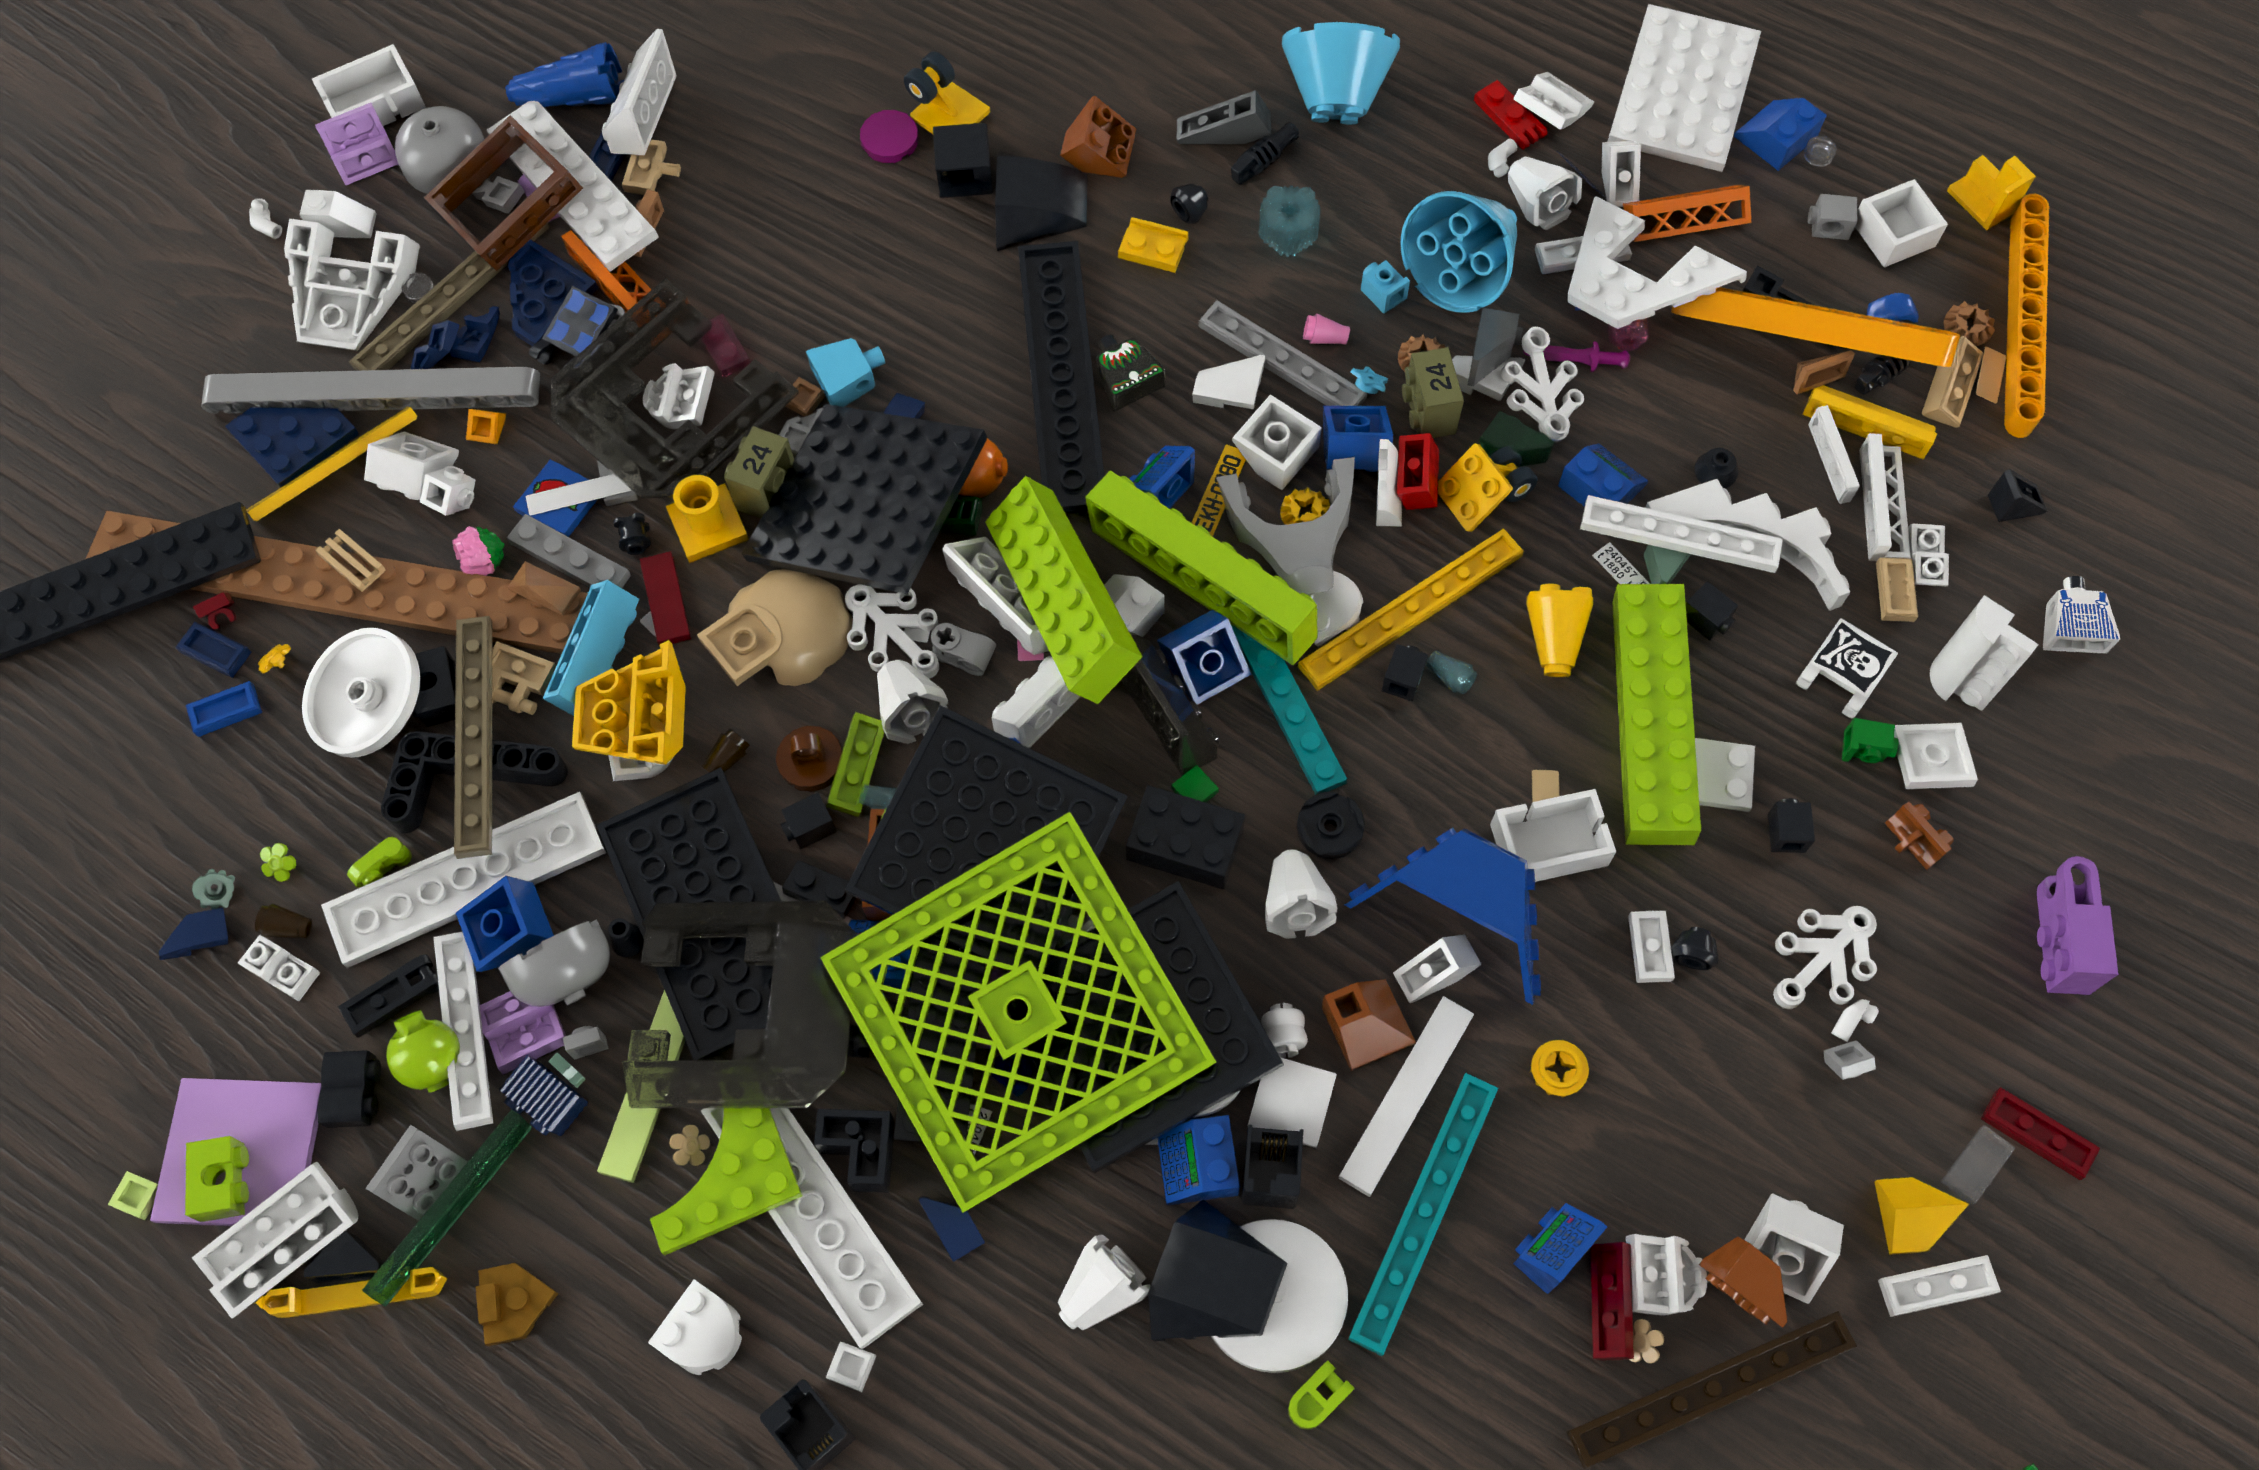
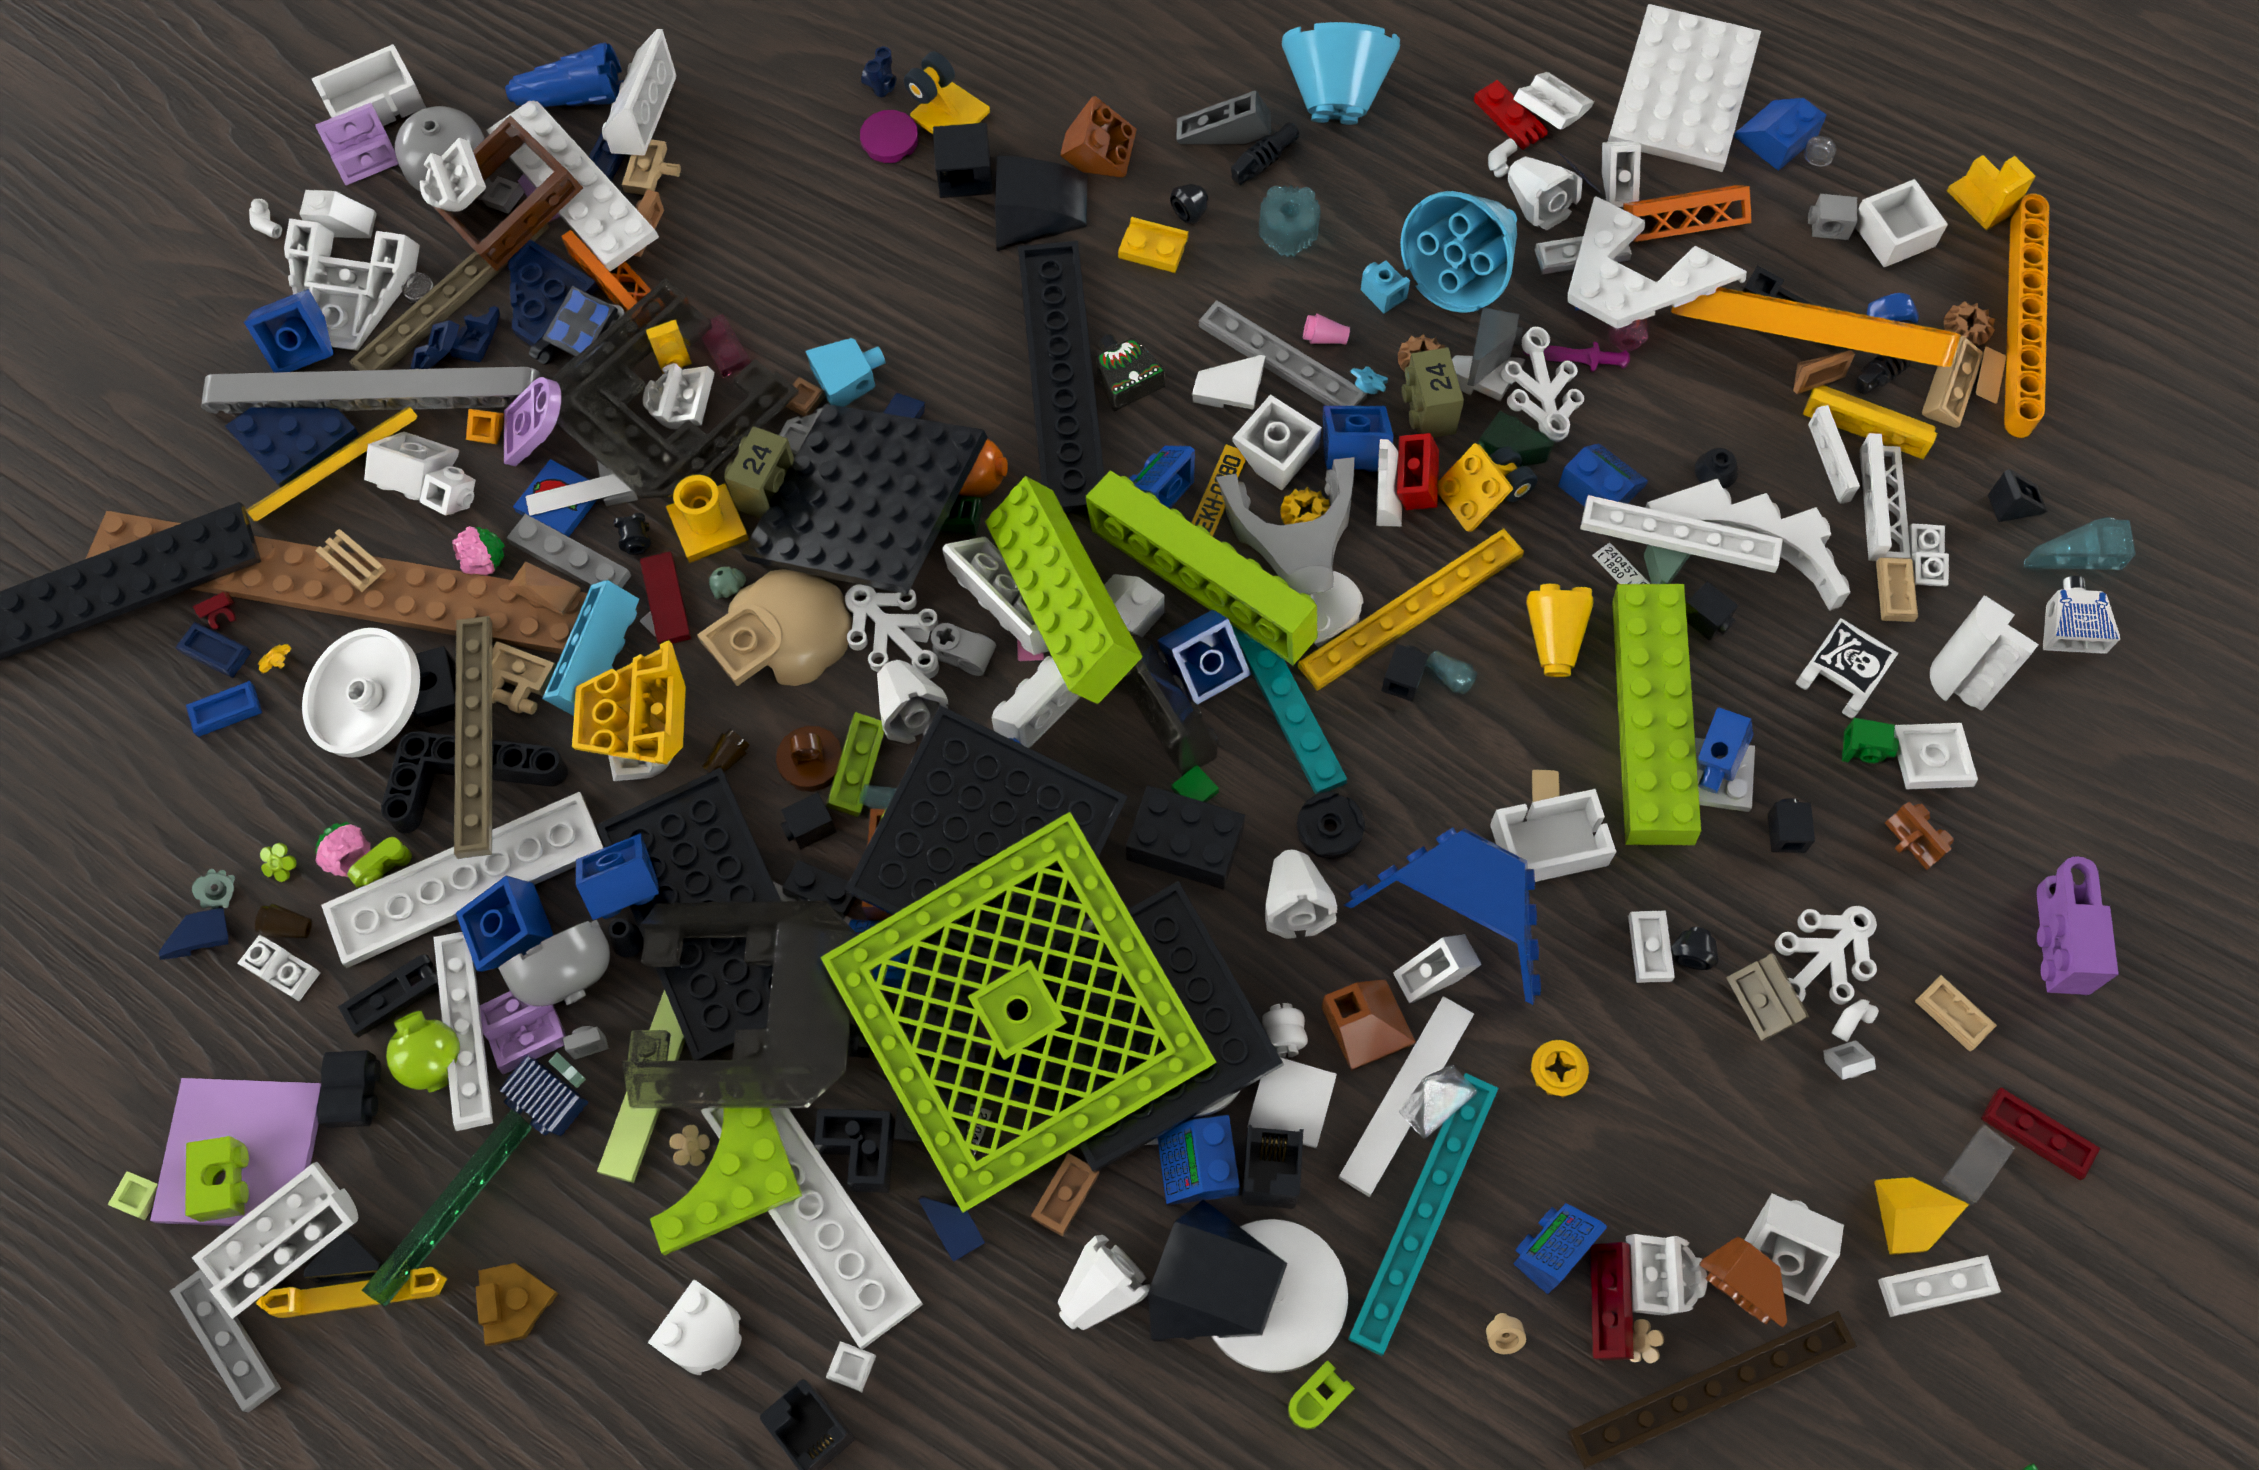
(225, 1343): none -> light grey plate
(290, 332): none -> blue slope
(340, 848): none -> bright pink piece
(409, 1168): light grey plate -> none
(453, 178): none -> white slope
(530, 419): none -> lavender plate
(616, 878): none -> blue slope
(668, 345): none -> yellow plate
(726, 582): none -> sand green animal
(878, 72): none -> dark blue plate
(1065, 1194): none -> medium nougat plate
(1436, 1100): none -> clear slope
(1505, 1334): none -> tan tile
(1728, 737): none -> blue torso
(1767, 997): none -> dark tan plate
(1955, 1013): none -> tan plate
(2096, 545): none -> clear light blue slope

